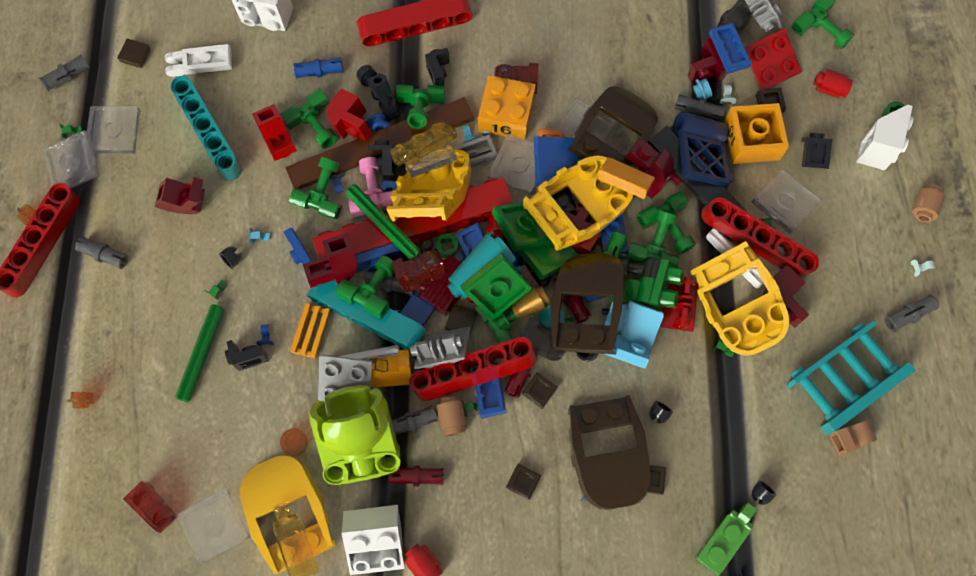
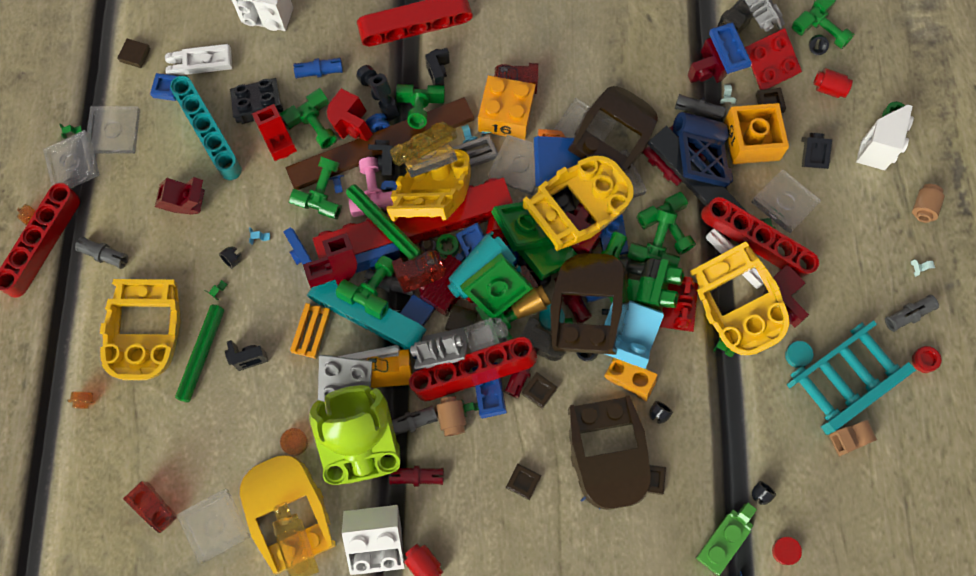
(64, 72): dark grey pin -> none
(139, 354): none -> yellow slope
(161, 87): none -> blue tile
(254, 97): none -> black hinge
(265, 336): blue piece -> none
(486, 333): none -> clear brick
(625, 177): light orange slope -> none
(632, 378): none -> light orange leg
(652, 163): dark red brick -> none
(702, 89): medium azure plate -> none
(786, 551): none -> red tile
(799, 354): none -> teal tile
(822, 46): none -> black hinge
(926, 359): none -> red tile

